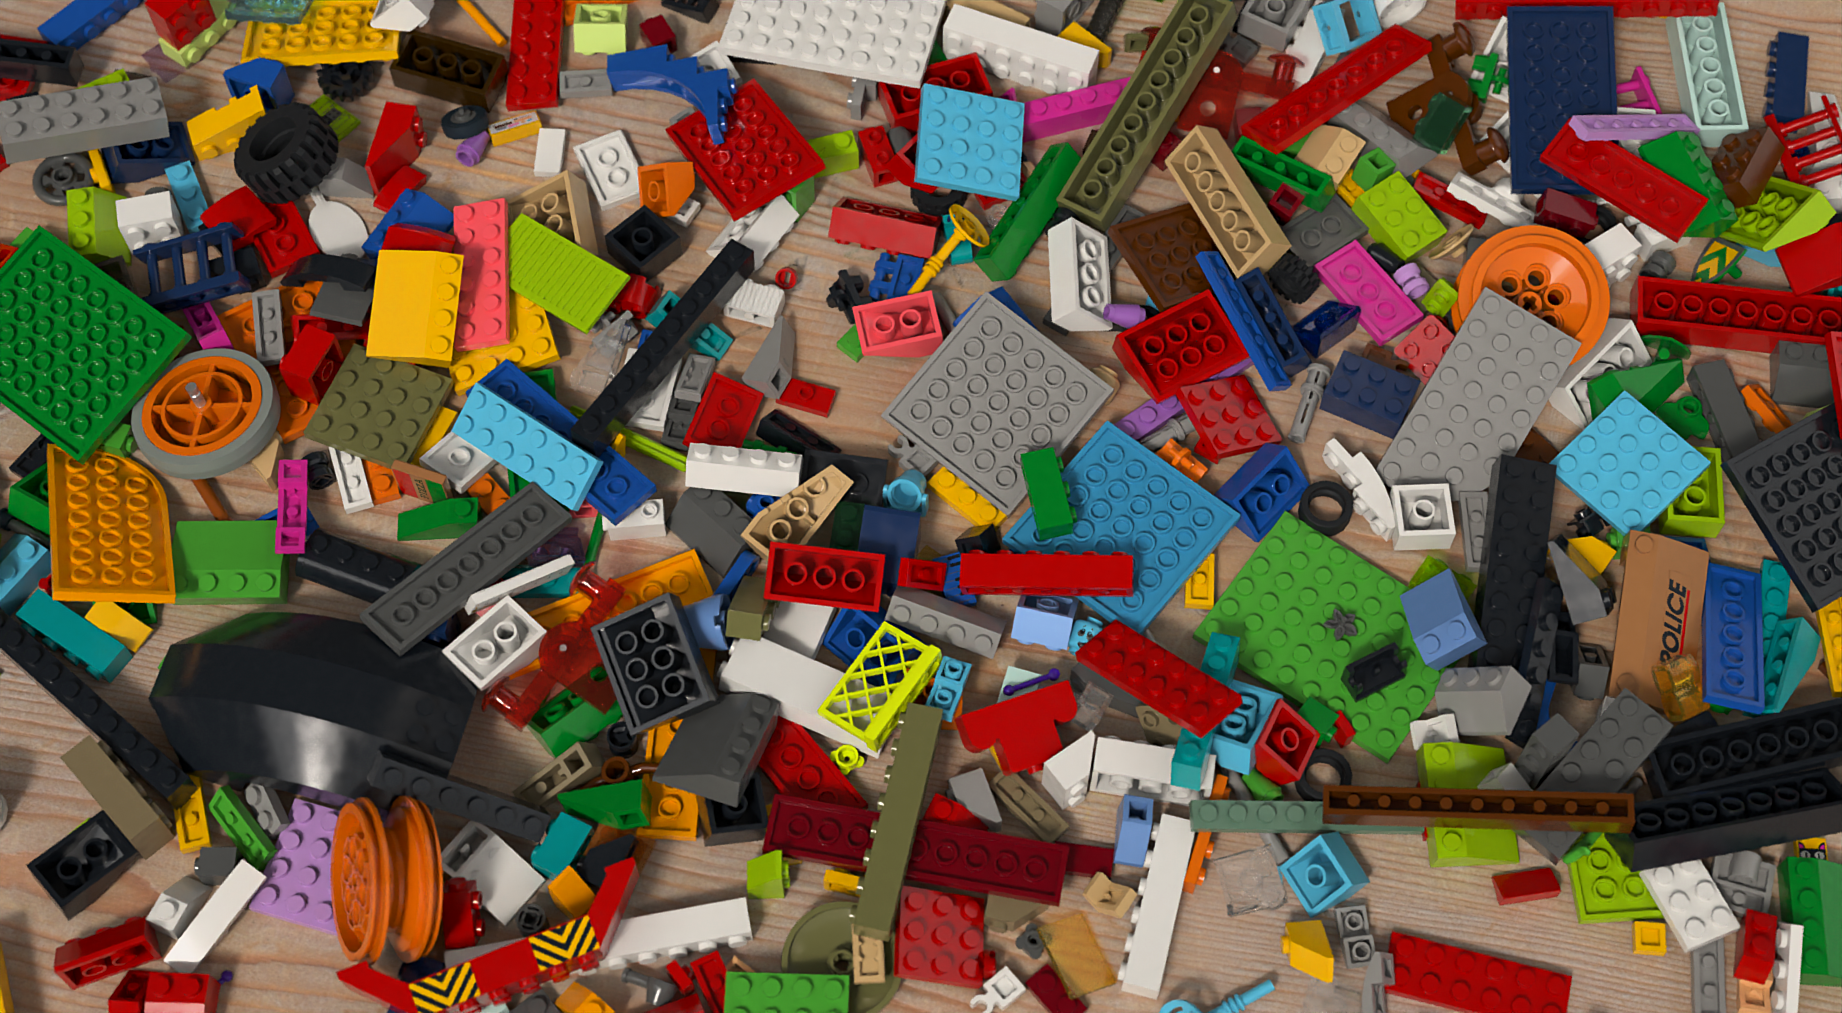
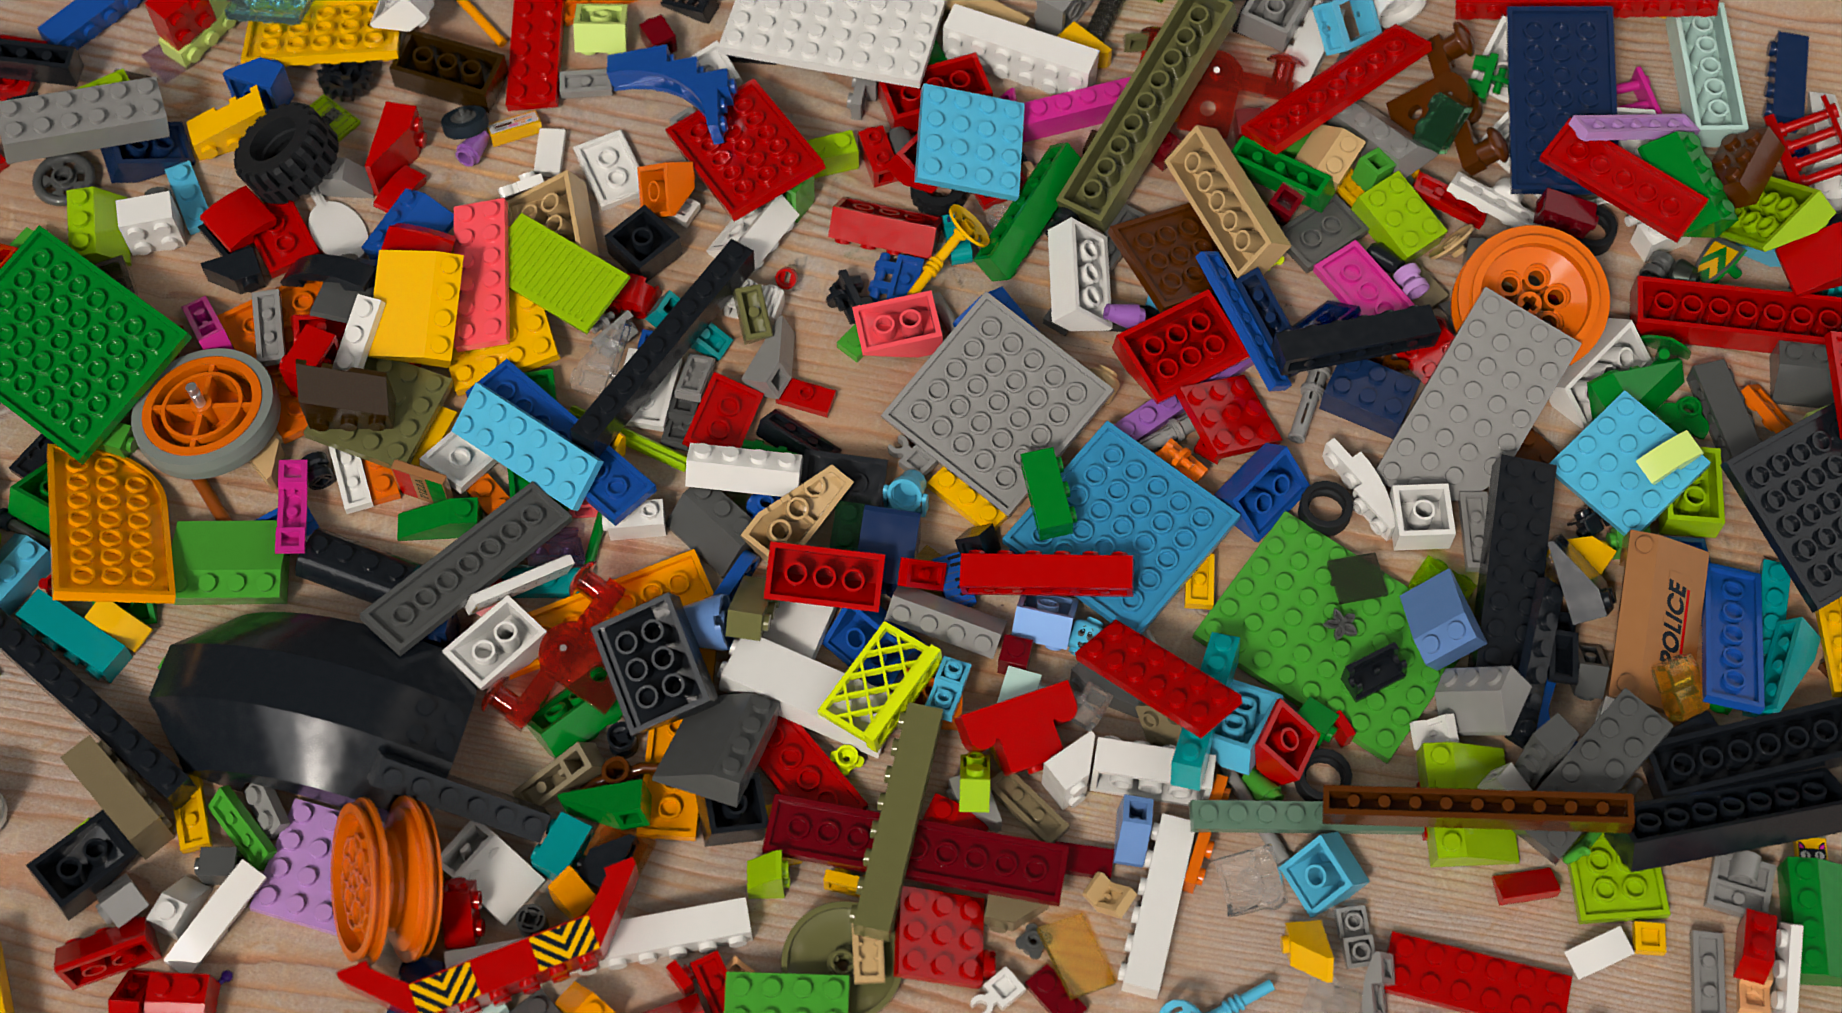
(99, 172): yellow plate -> none
(120, 901): none -> light grey brick
(206, 288): dark blue fence -> none
(345, 398): none -> dark brown wedge
(359, 333): none -> white plate
(527, 181): none -> white plate
(657, 991): dark grey bar -> none
(752, 313): none -> olive slope
(974, 782): none -> lime slope
(1014, 653): none -> dark red brick
(1053, 675): dark purple hinge -> none
(1239, 48): dark grey plate -> none
(1293, 278): black tyre -> none
(1355, 339): none -> black brick
(1357, 578): none -> clear smoke piece
(1440, 298): lime bracket -> none
(1599, 952): none -> white slope
(1615, 252): white brick -> none
(1669, 456): none -> yellowish green slope
(1684, 271): none -> pearl dark grey cone
(1690, 903): white plate -> none

